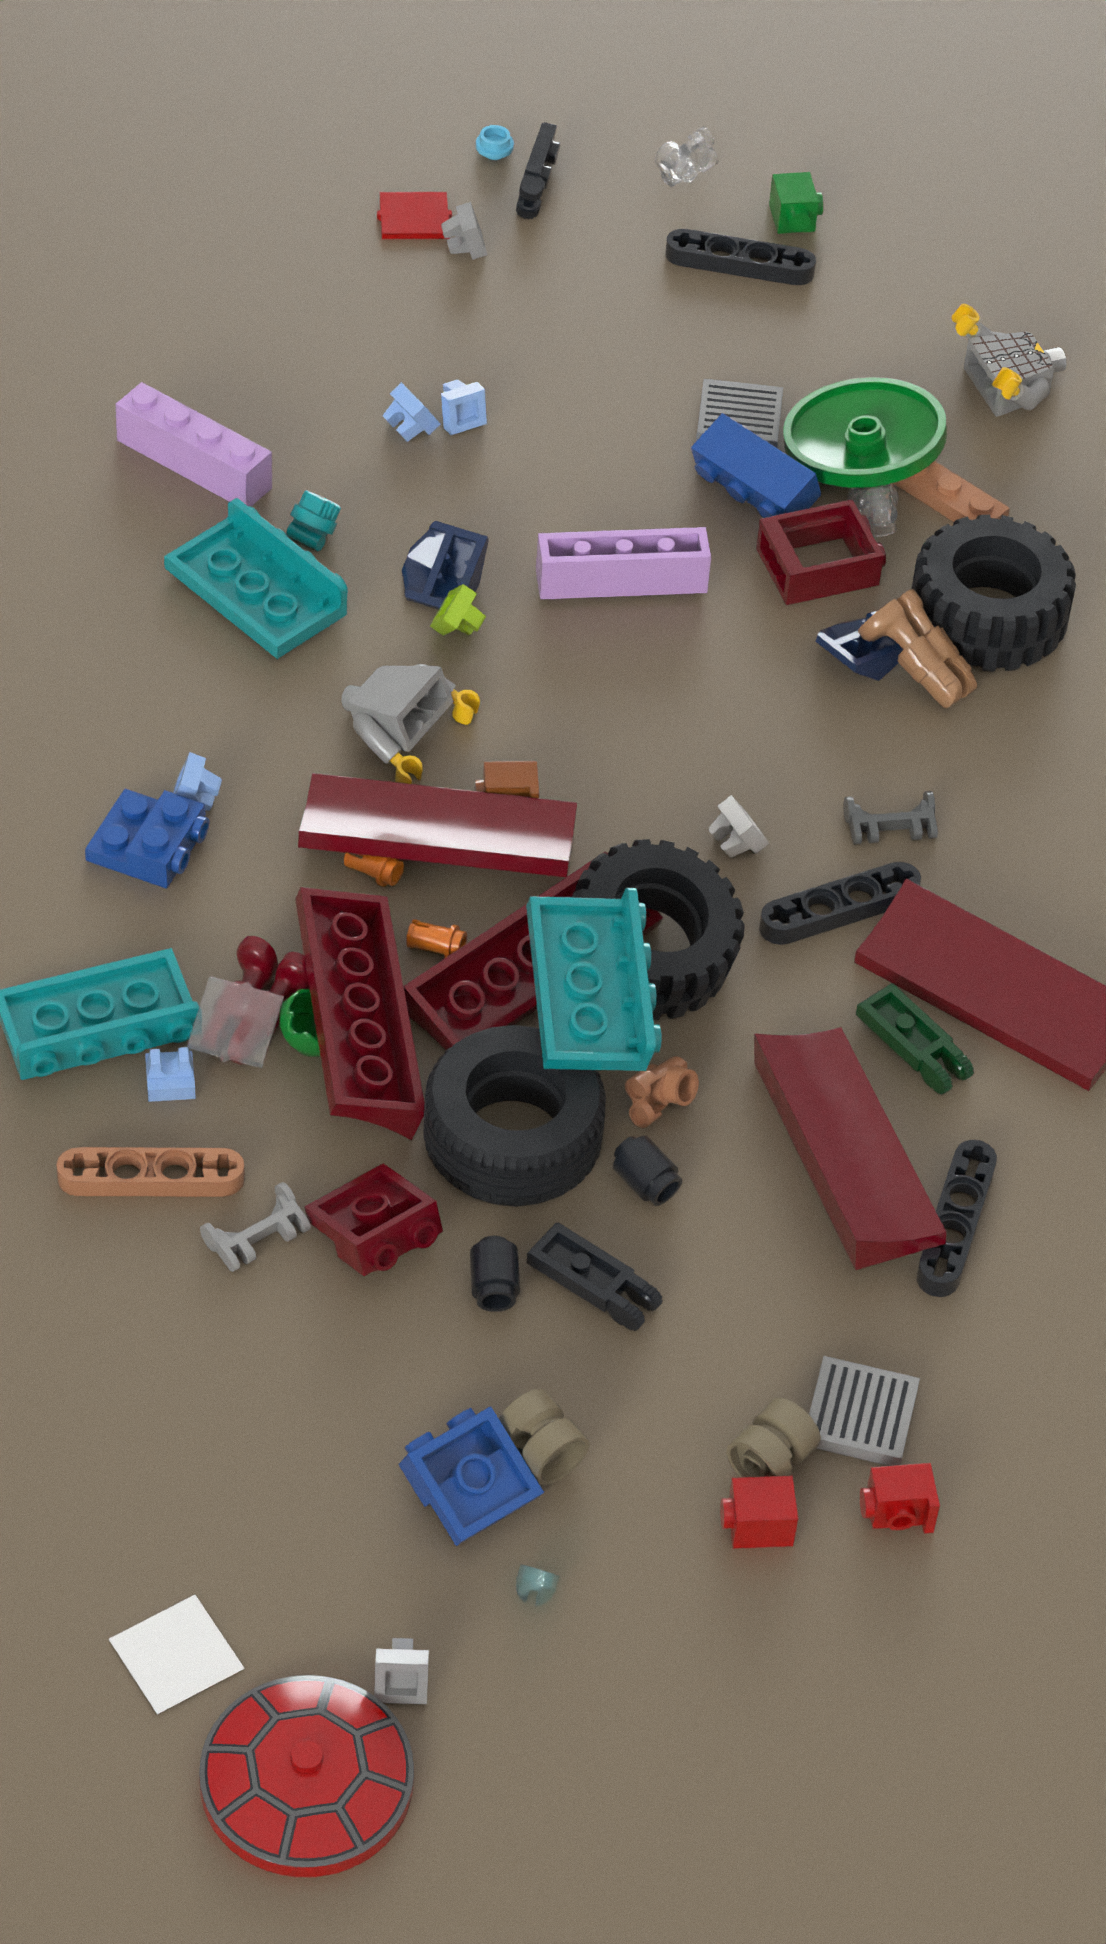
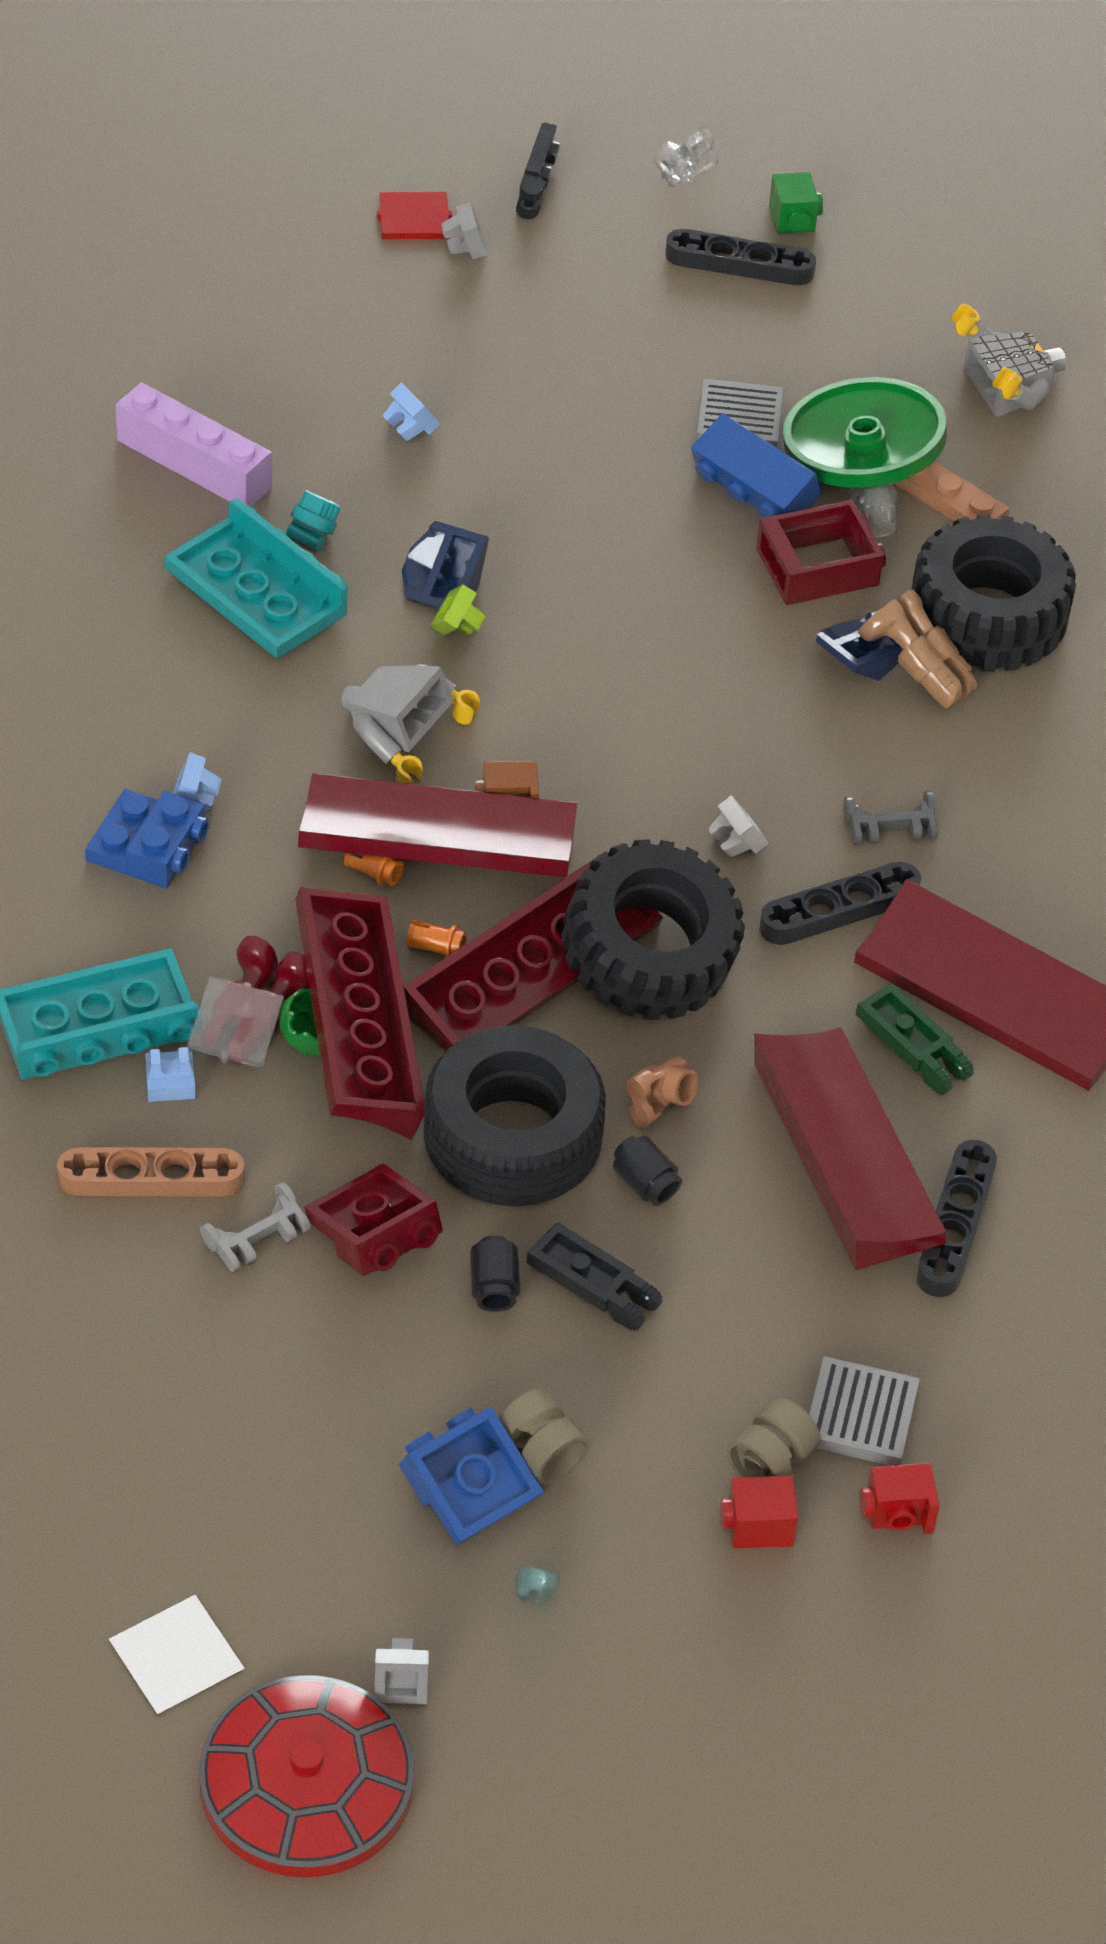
(463, 406): light blue tile -> none
(494, 142): medium azure plate -> none
(593, 982): teal bracket -> none
(623, 563): lavender brick -> none

